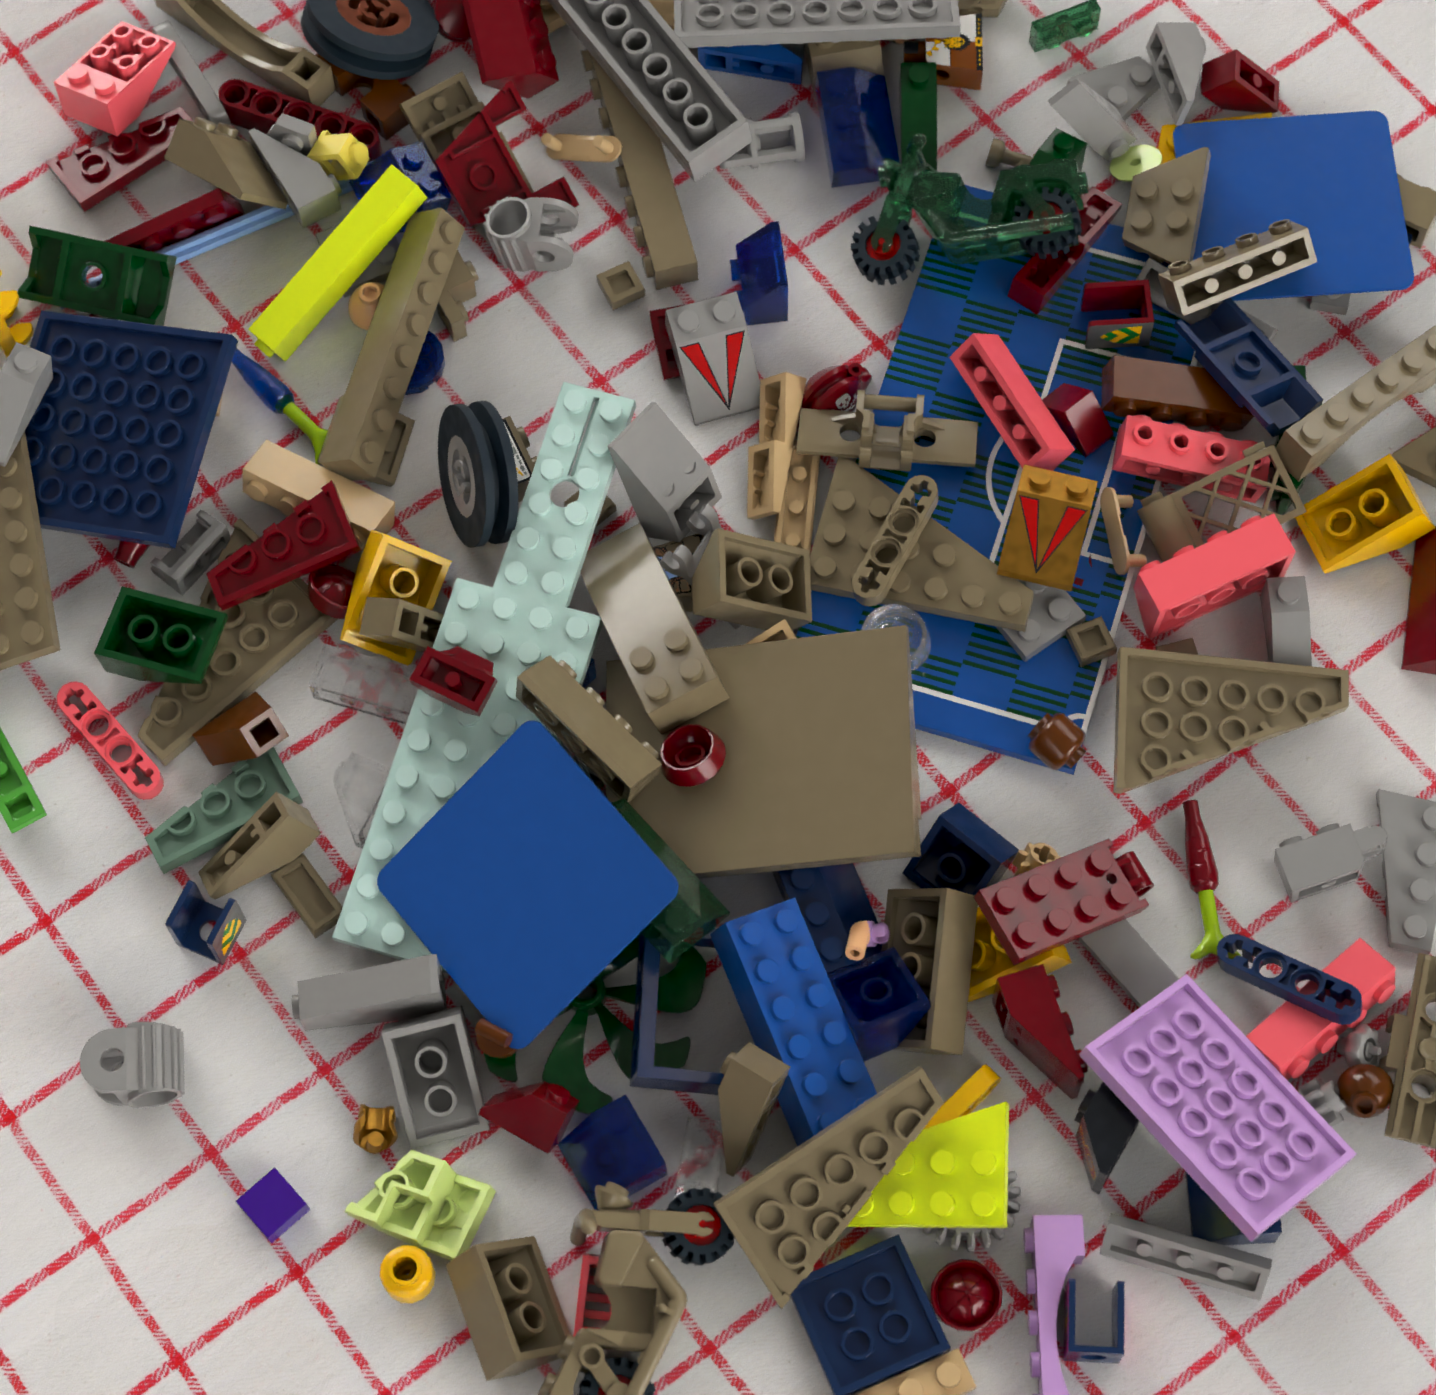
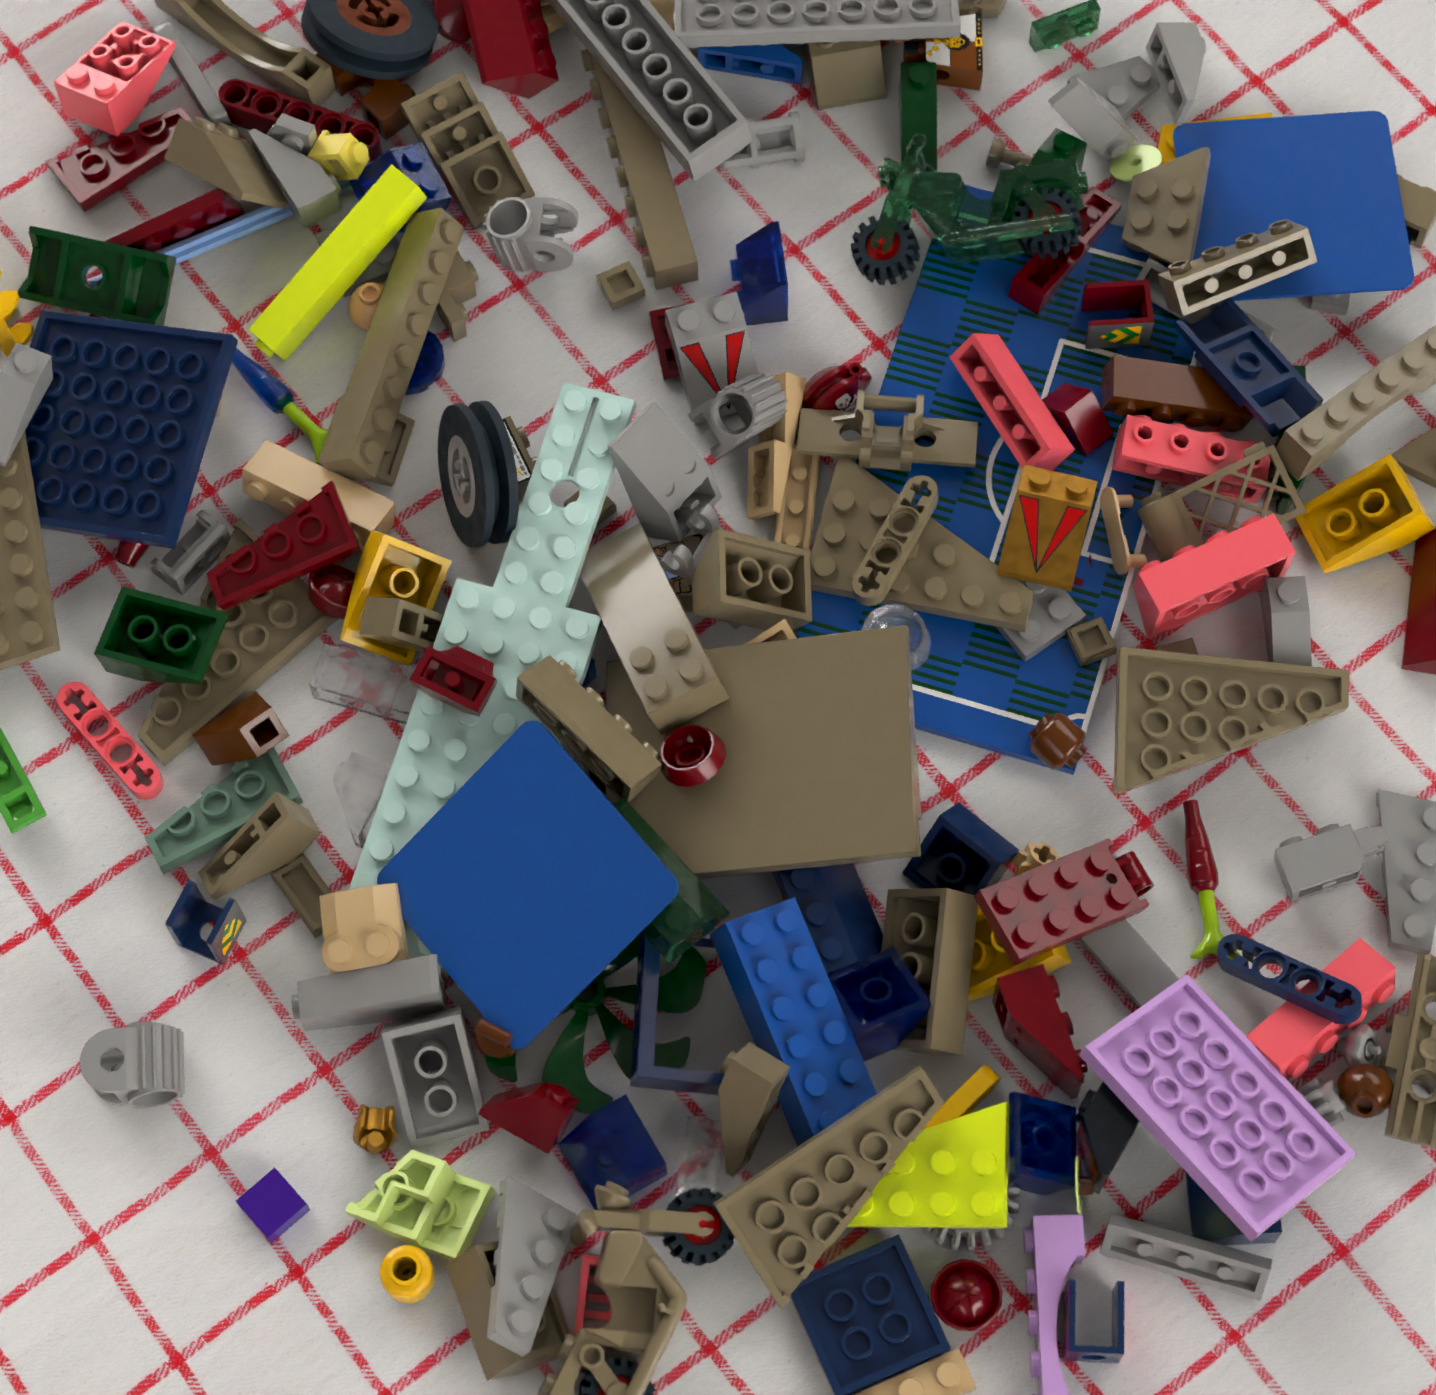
(362, 928): none -> tan slope
(481, 168): dark red wing -> none
(526, 1263): none -> light grey wing
(582, 147): tan piece -> none
(757, 401): none -> light grey piece
(855, 124): clear blue slope -> none
(864, 935): light nougat arm -> none
(1041, 1144): none -> clear blue slope
(1083, 1185): none -> piece
(1239, 84): dark red slope -> none

